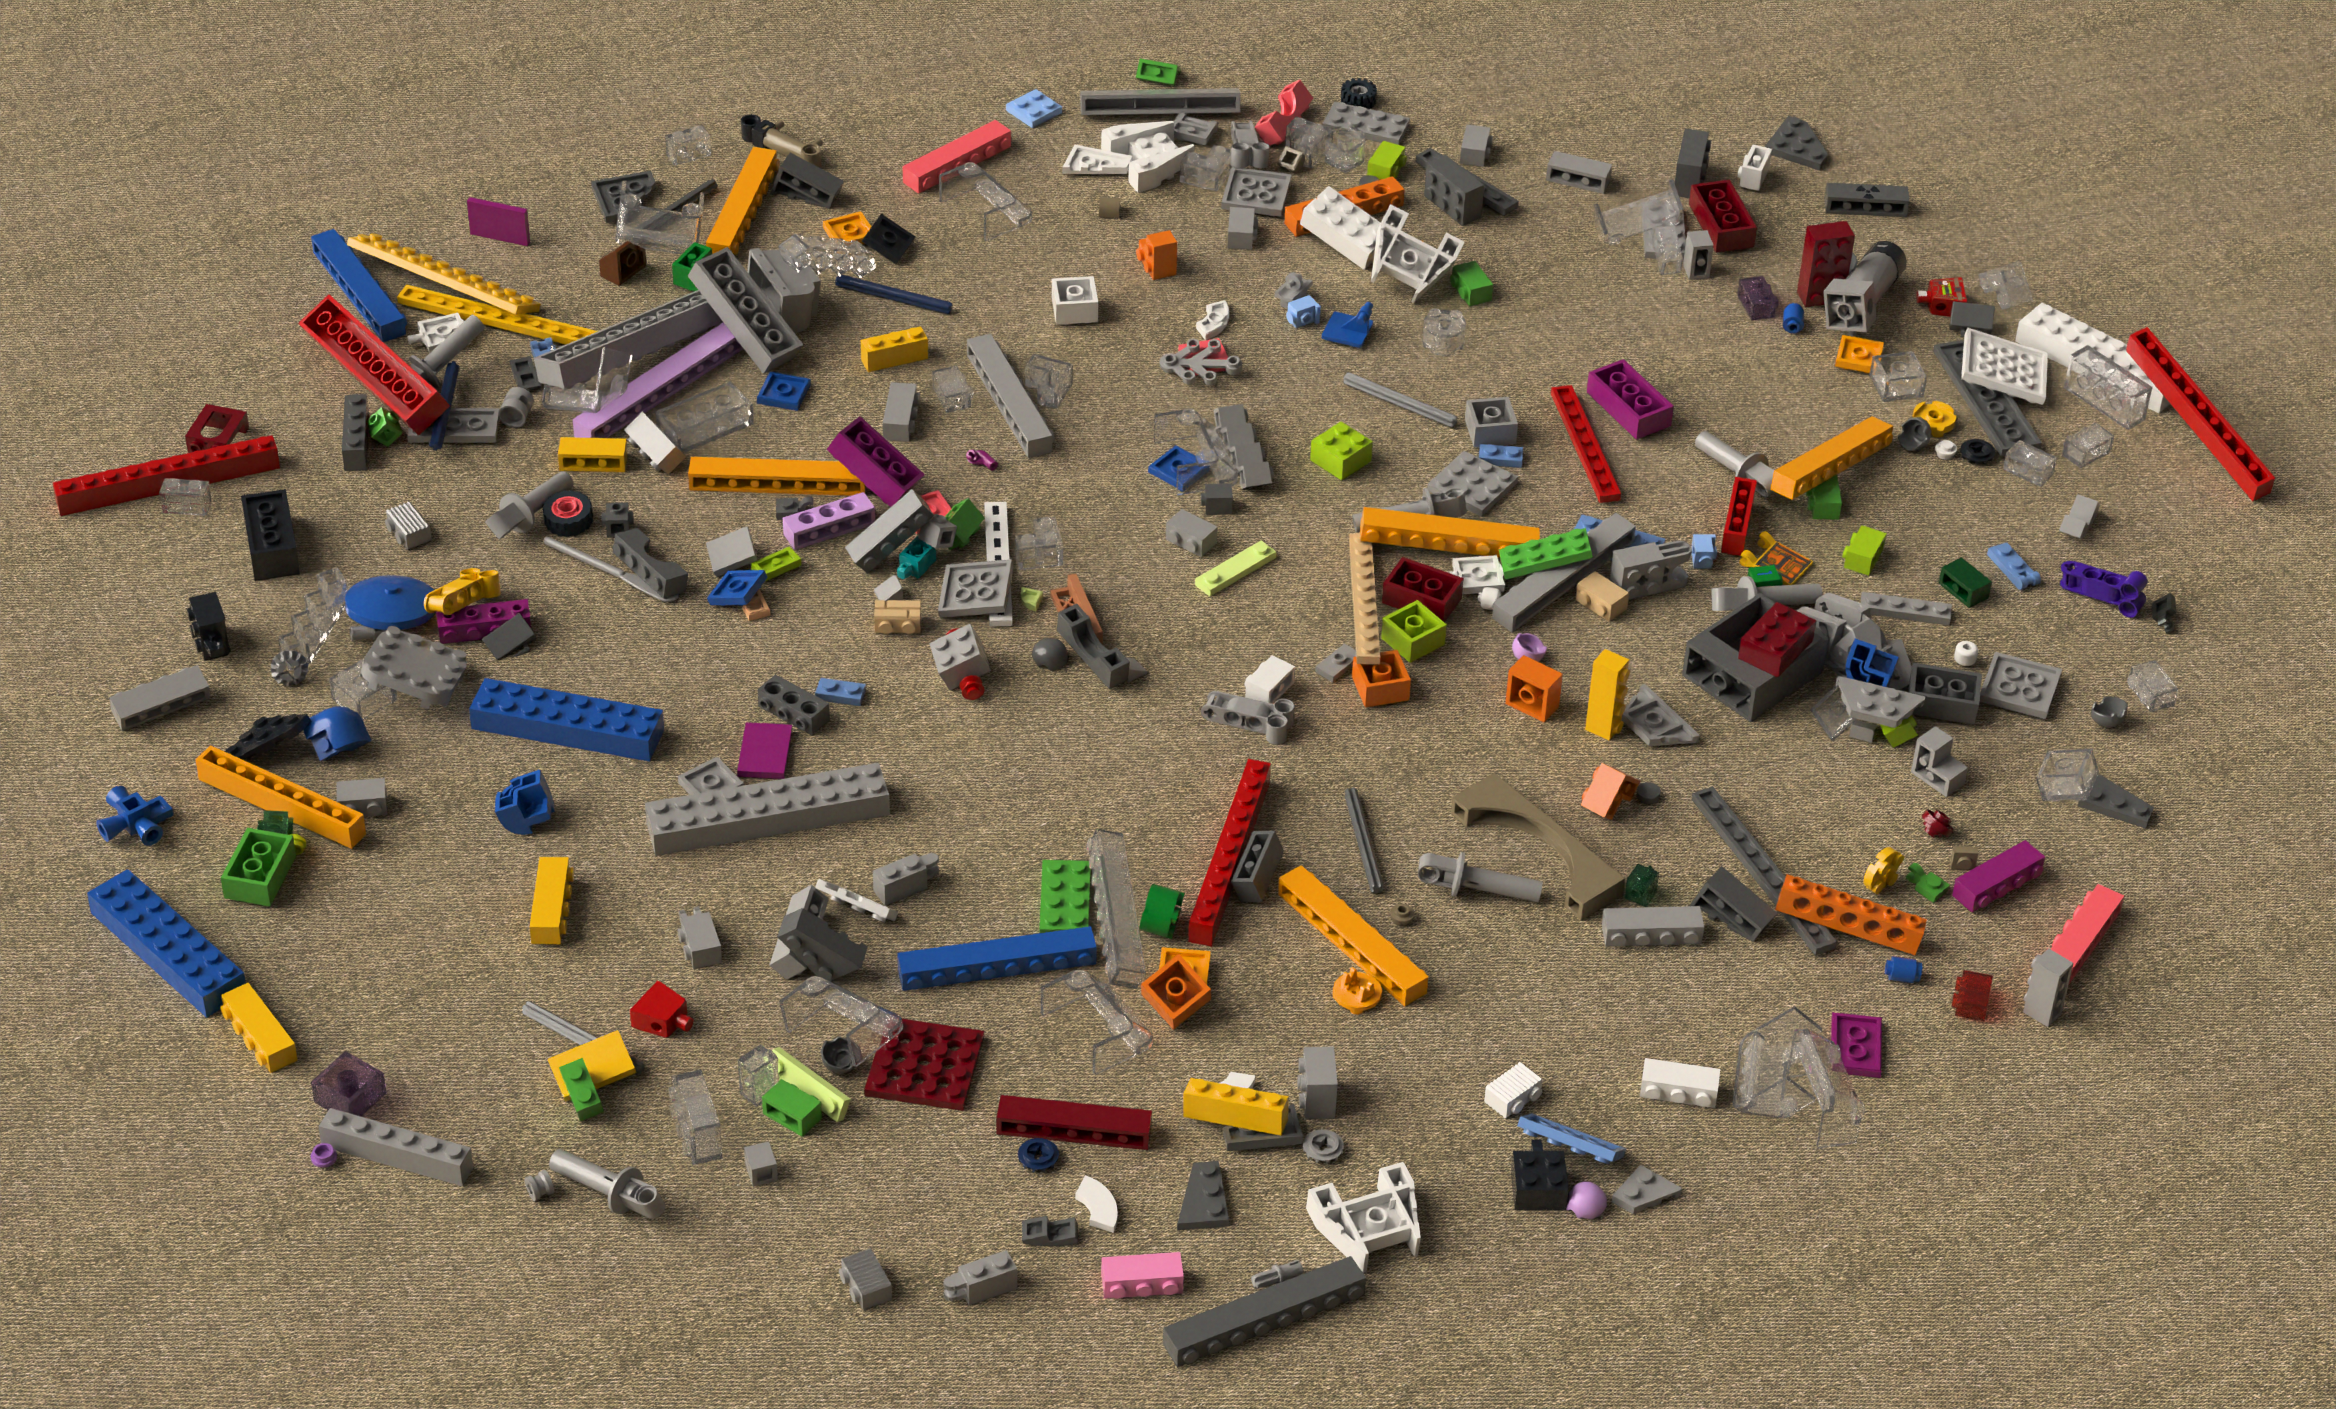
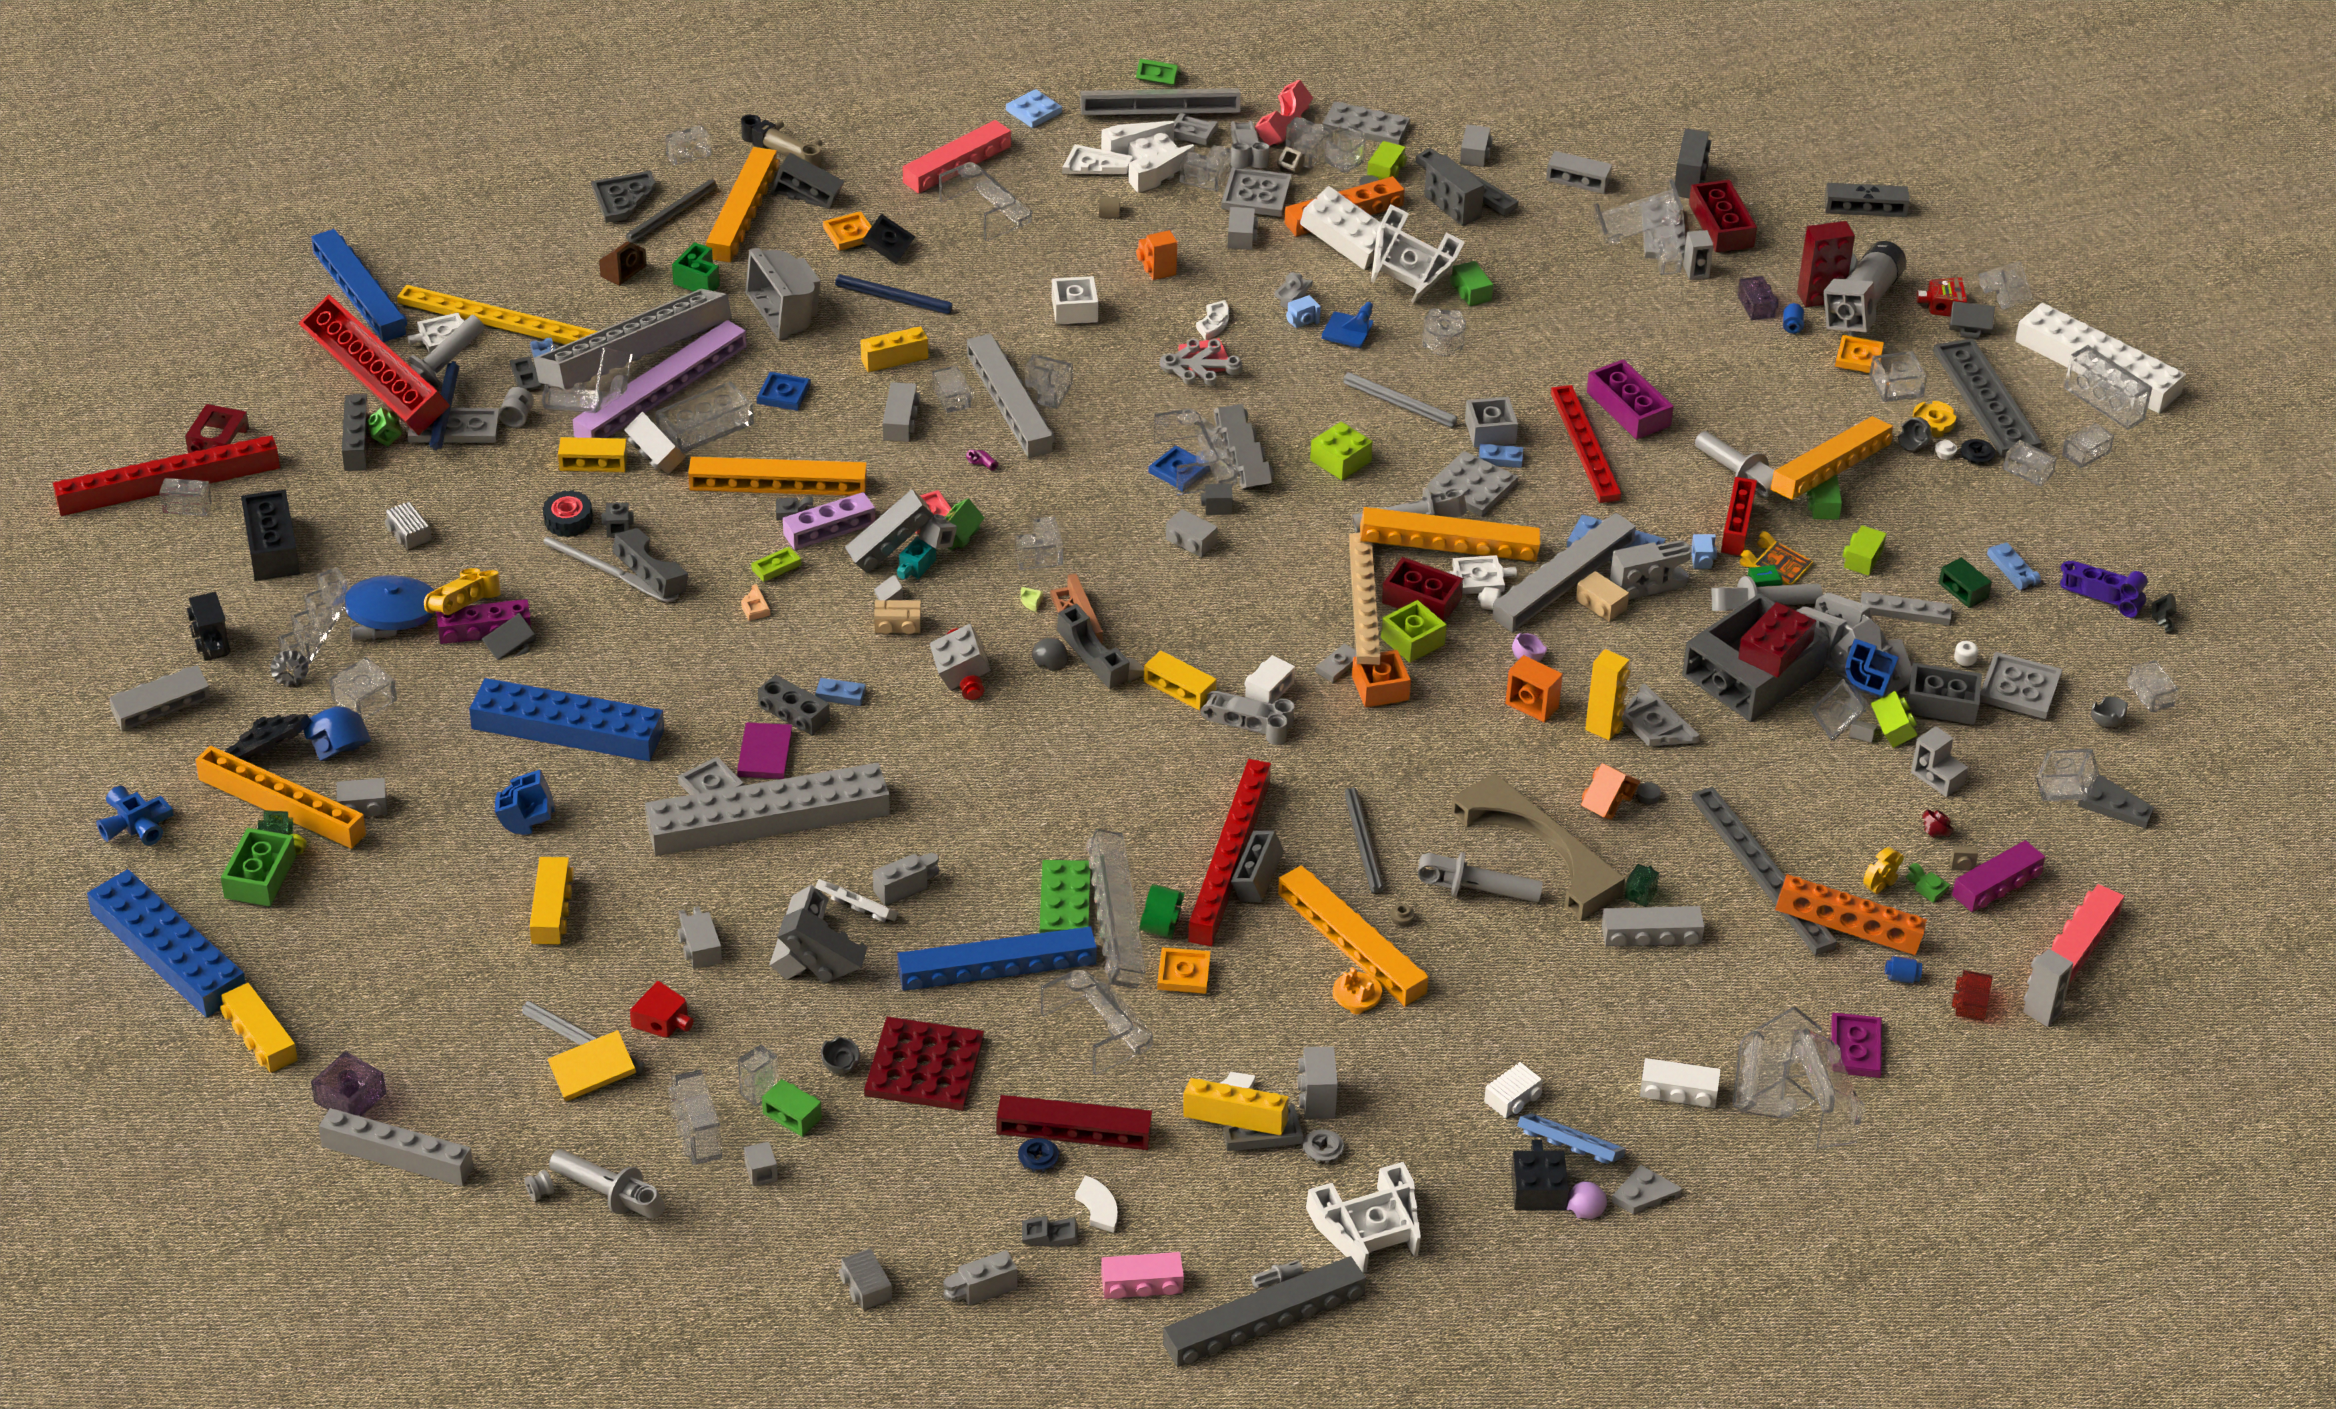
(323, 1155): medium lavender plate -> none
(414, 666): light grey plate -> none
(444, 274): yellow plate -> none
(498, 221): magenta tile -> none
(518, 512): light grey piece -> none
(581, 1089): bright green brick -> none
(656, 227): clear windscreen -> none
(731, 551): light grey tile -> none
(737, 587): blue plate -> none
(745, 310): light grey brick -> none
(825, 254): clear brick -> none
(833, 1101): yellowish green plate -> none
(875, 461): magenta brick -> none
(876, 1022): clear windscreen -> none
(975, 588): light grey plate -> none
(998, 549): white tile -> none
(1176, 991): orange brick -> none
(1179, 679): none -> yellow brick
(1204, 1199): dark grey wing -> none
(1235, 568): yellowish green plate -> none
(1359, 93): black bush -> none
(1545, 553): bright green plate -> none
(1734, 904): dark grey wedge -> none
(1755, 167): white brick -> none
(1798, 144): dark grey plate -> none
(1877, 703): light grey wing -> none
(2004, 366): white plate -> none
(2081, 517): light grey brick -> none
(2200, 414): red brick -> none

